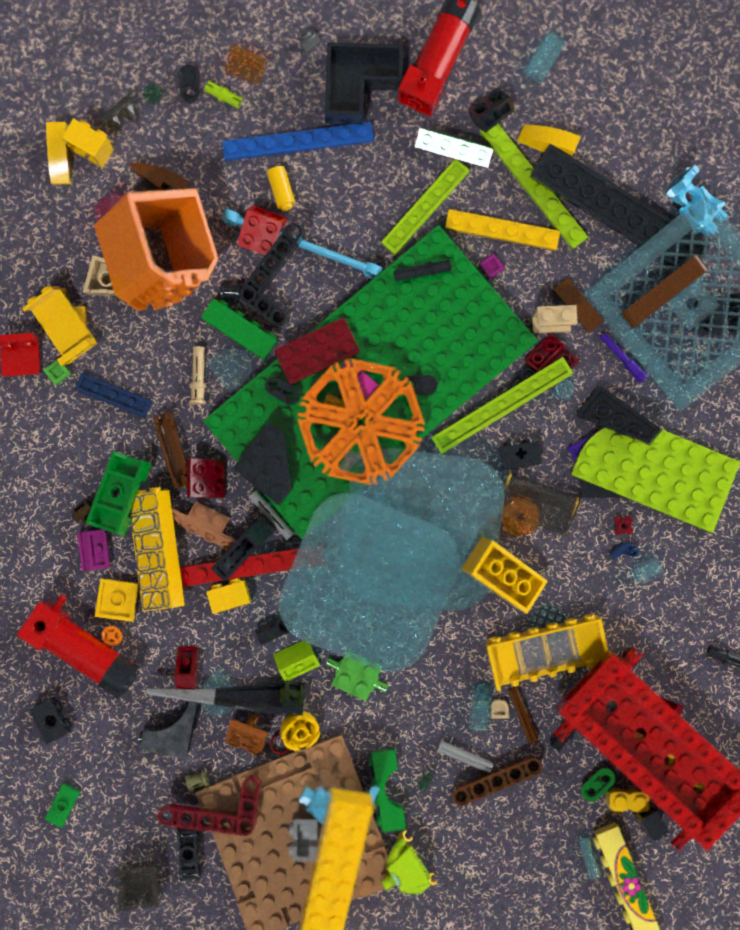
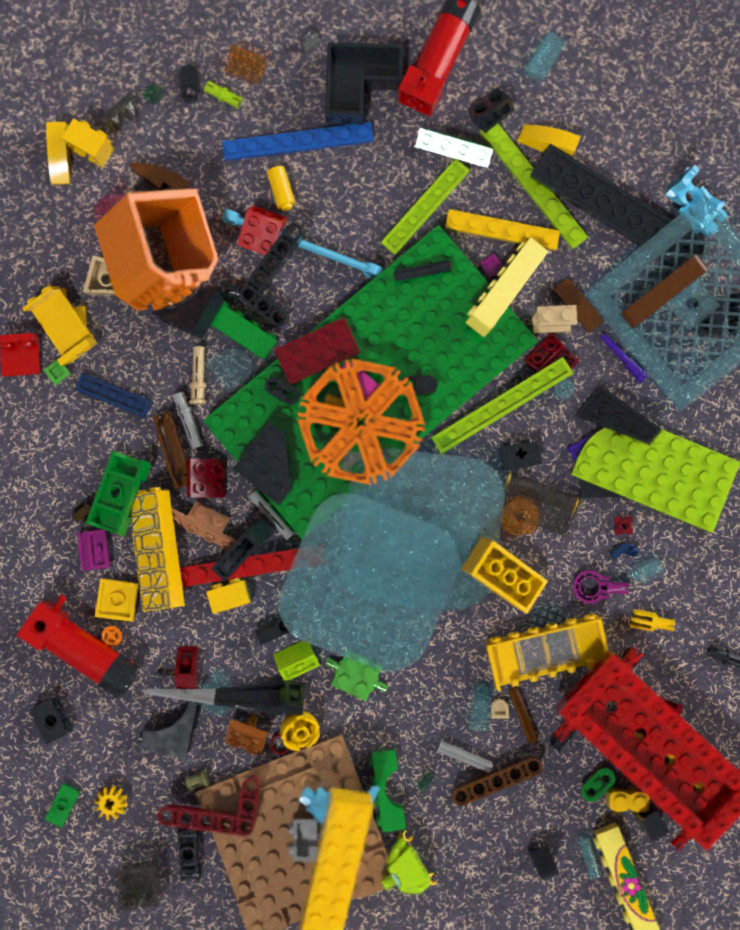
(110, 794): none -> yellow gear
(185, 414): none -> light grey pin
(194, 315): none -> black arch
(506, 287): none -> light yellow brick
(543, 860): none -> black slope
(612, 587): none -> magenta pin
(651, 621): none -> yellow arm

